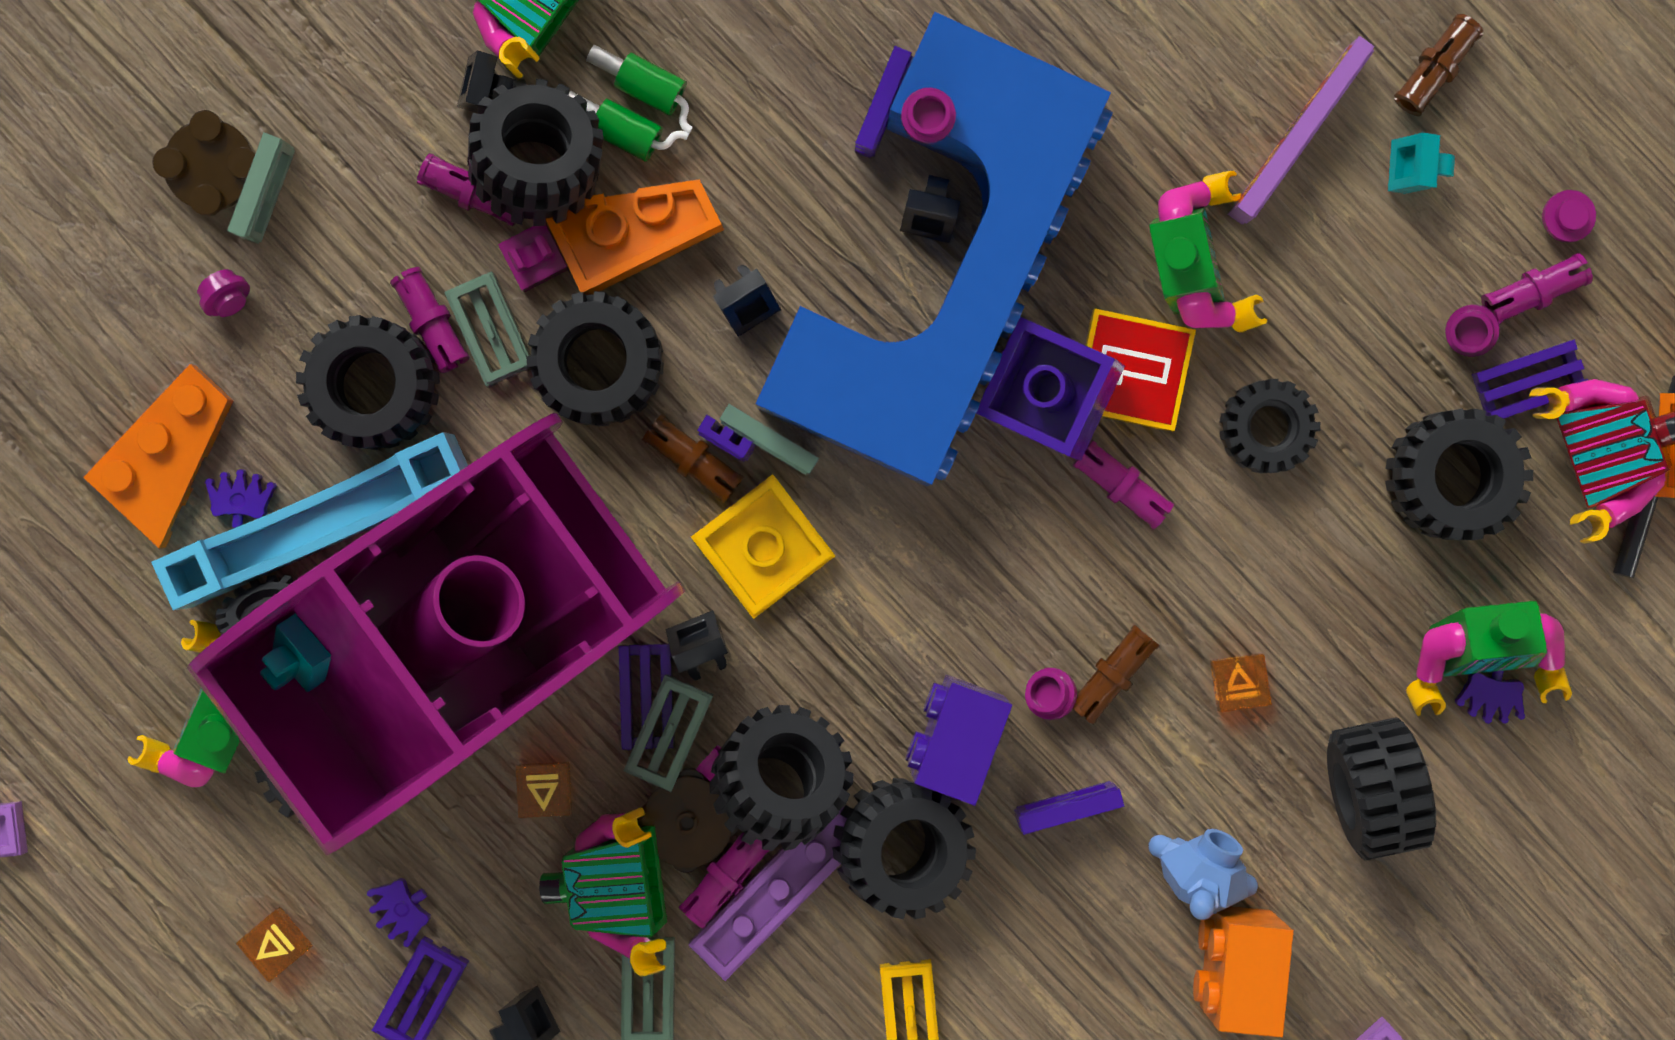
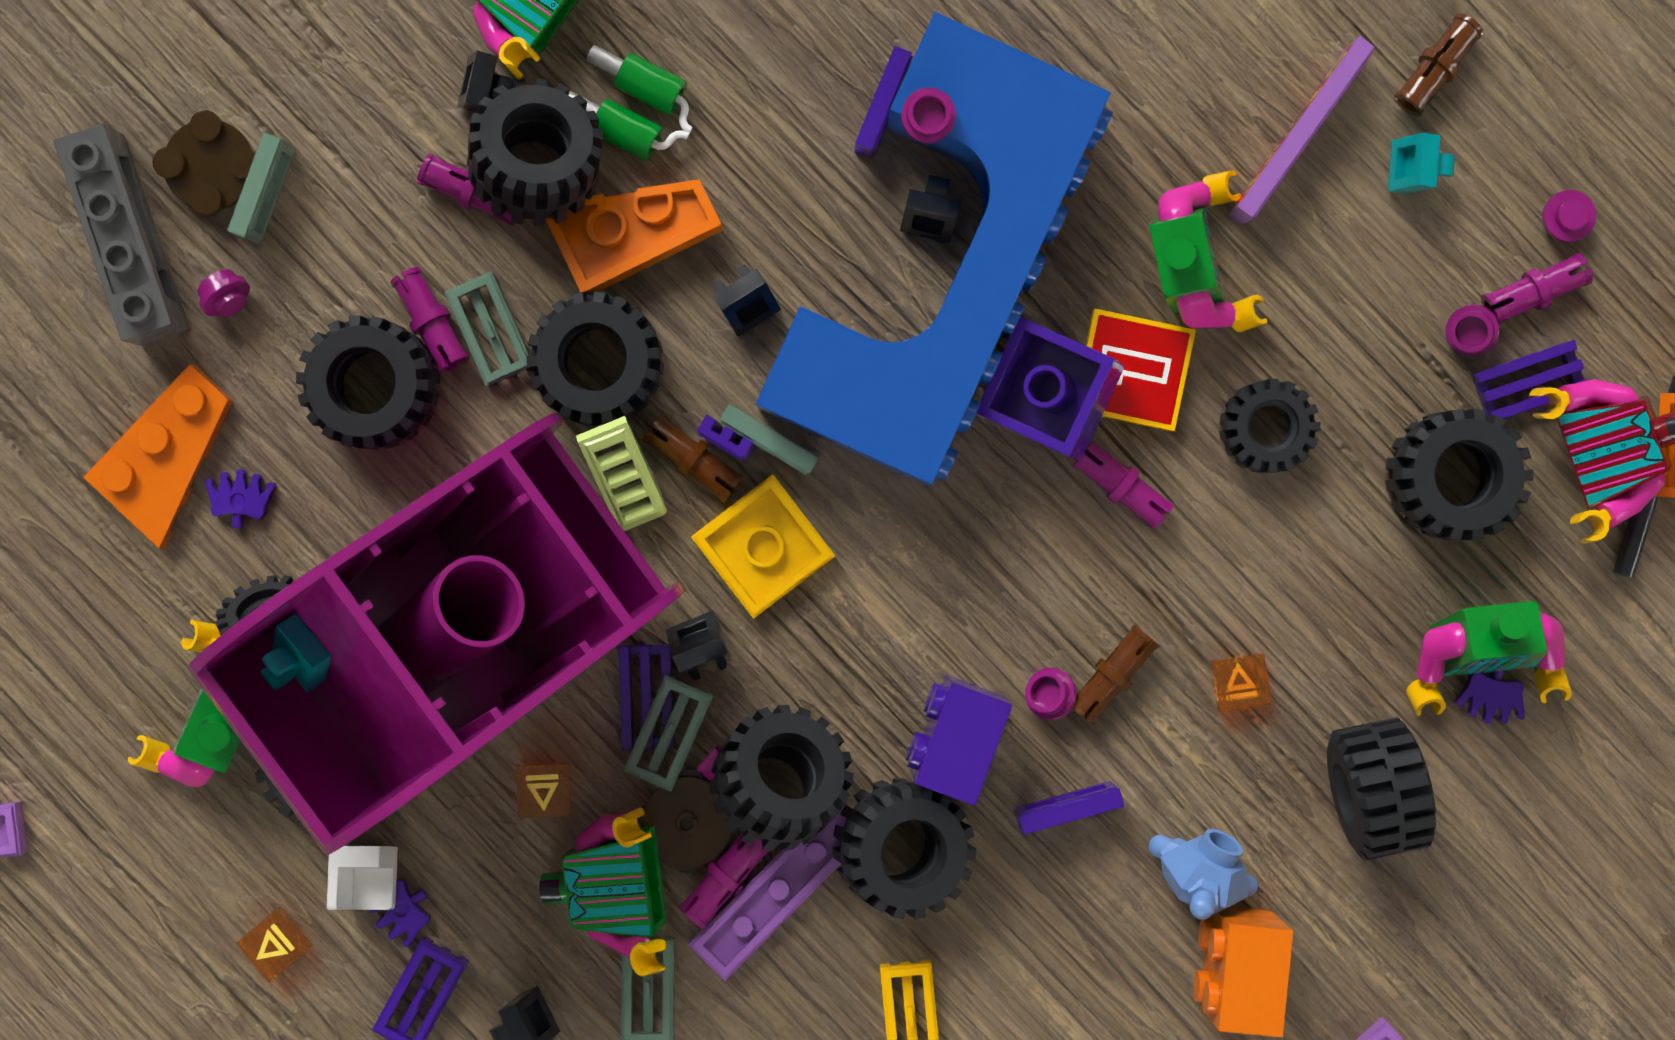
(121, 235): none -> dark grey brick
(307, 526): medium azure arch -> none
(362, 878): none -> white panel
(533, 257): magenta tile -> none
(632, 503): none -> yellowish green slope

